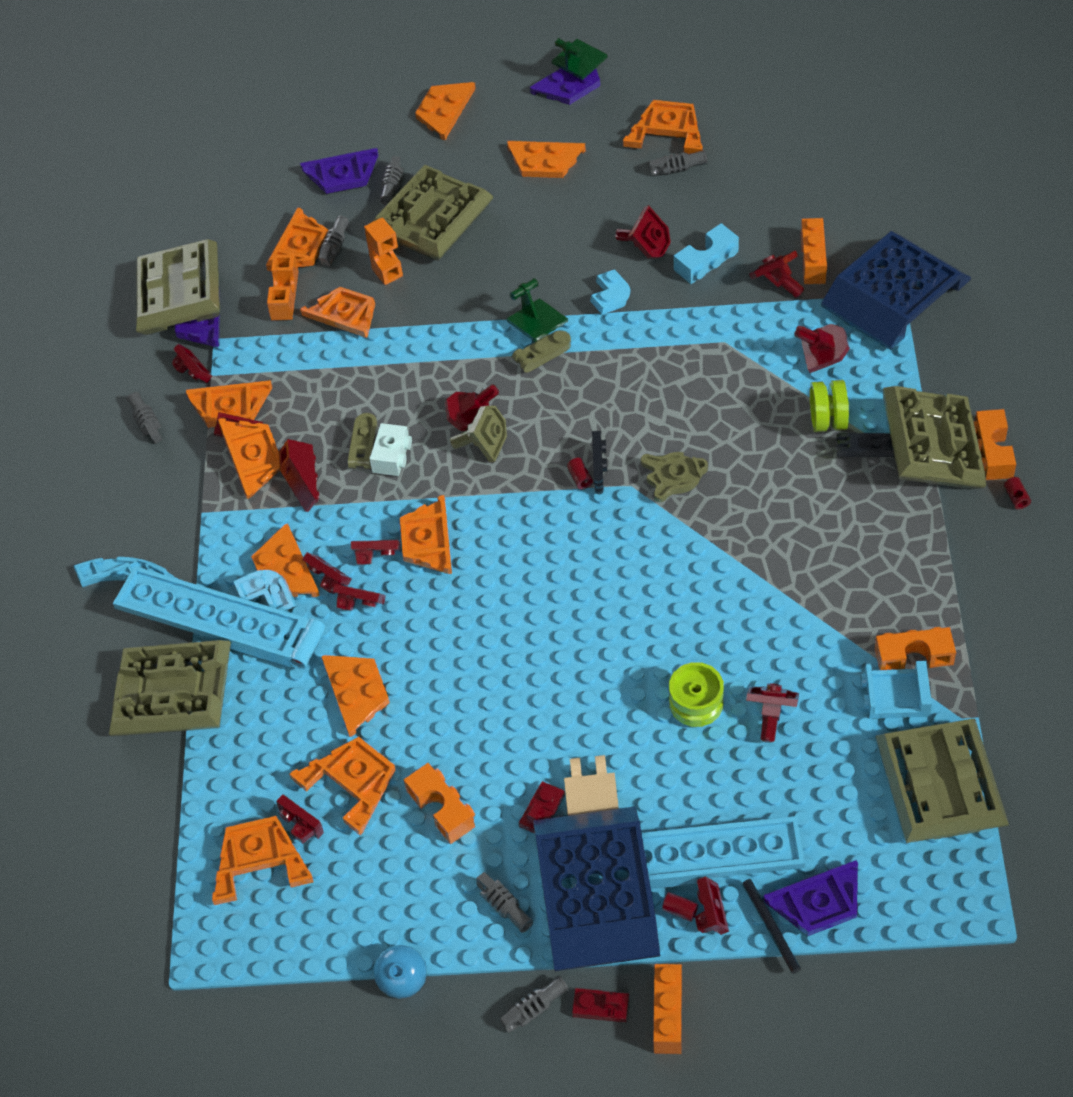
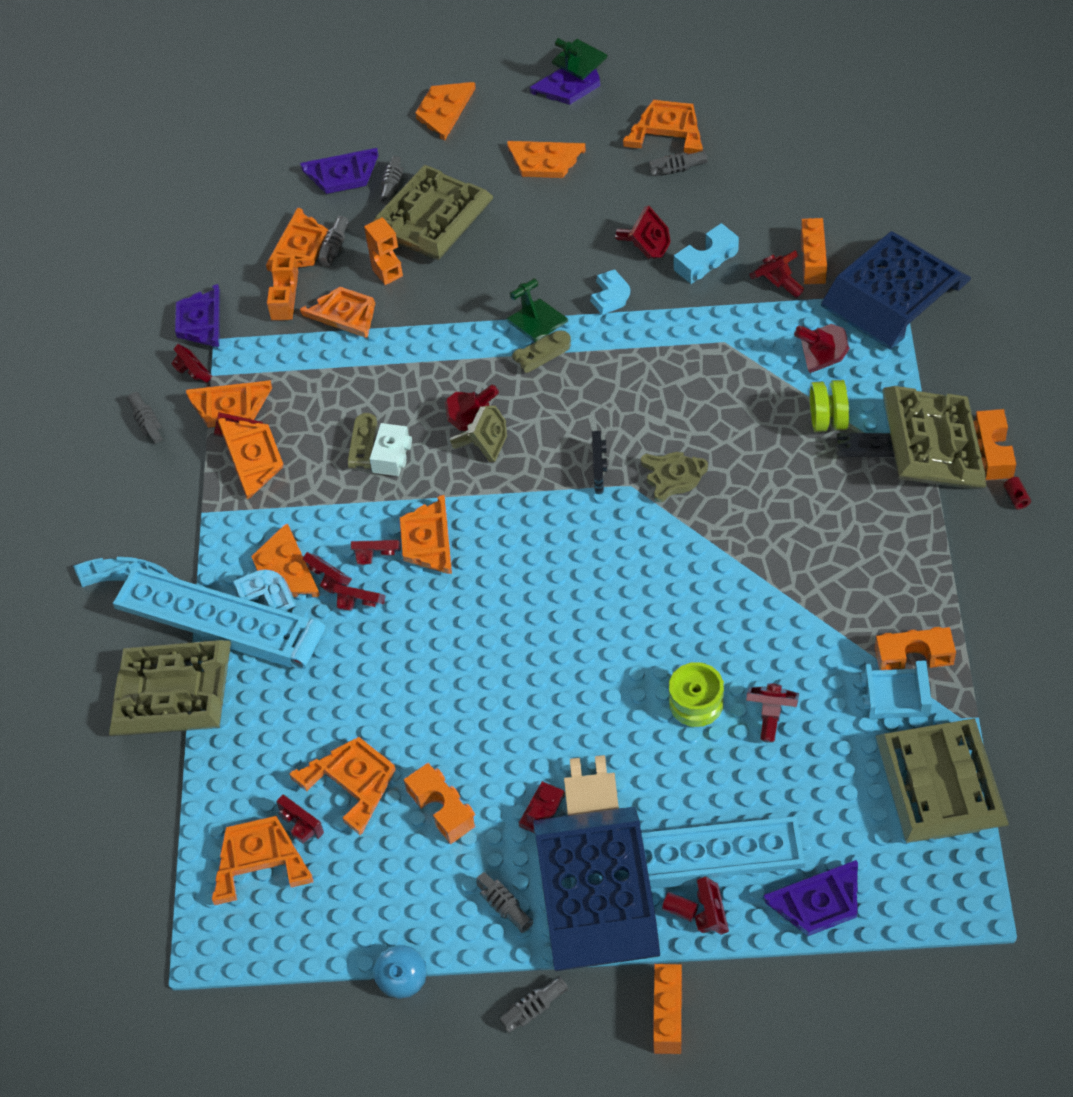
(177, 286): olive piece -> none
(298, 469): dark red slope -> none
(356, 688): orange wing -> none
(579, 473): dark red piece -> none
(600, 1005): dark red hinge -> none
(771, 926): black bar -> none

